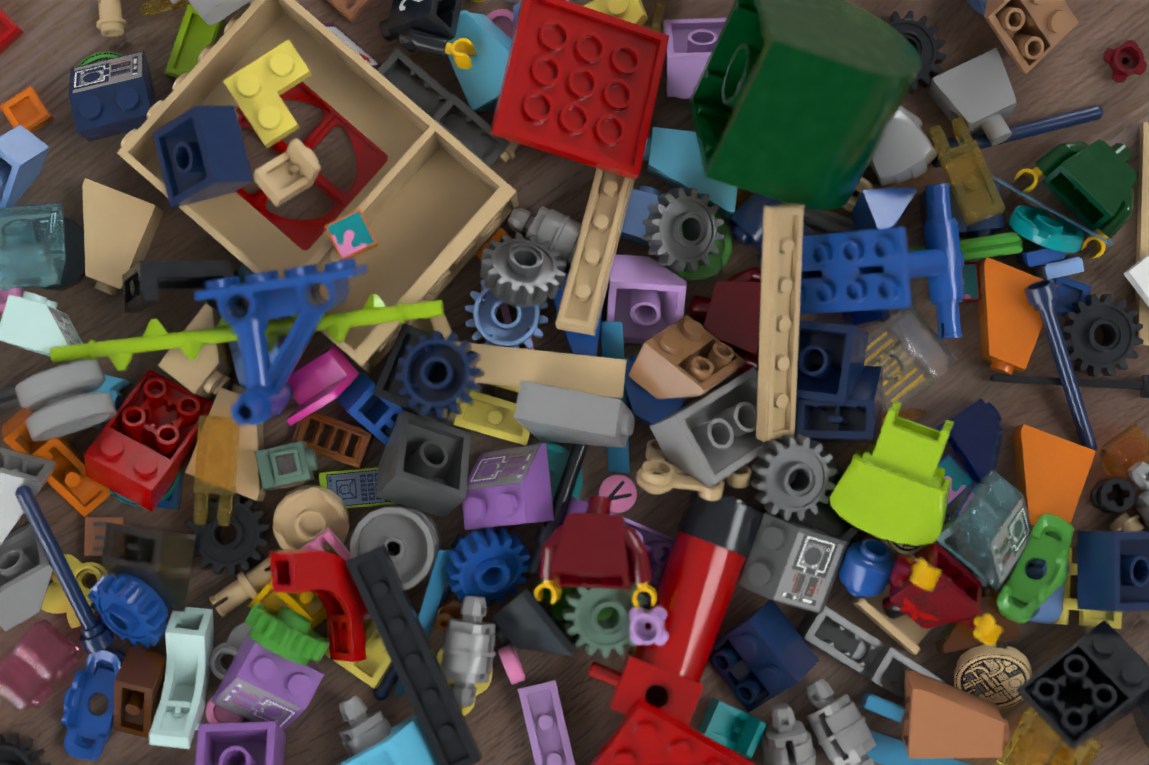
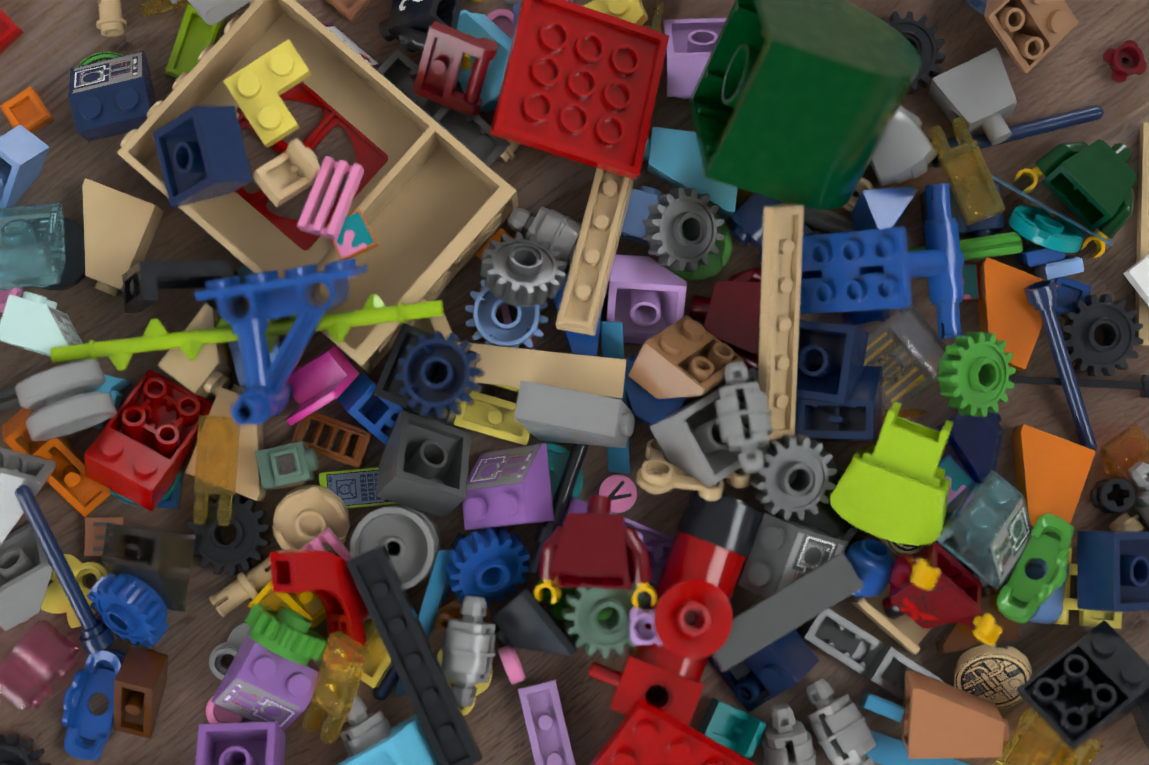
(186, 678): light aqua arch -> none
(318, 190): none -> bright pink tile
(335, 686): none -> clear yellow hinge
(442, 65): none -> dark red plate
(710, 626): none -> red dish
(756, 416): none -> light grey piece
(788, 610): none -> dark grey slope
(975, 373): none -> bright green gear

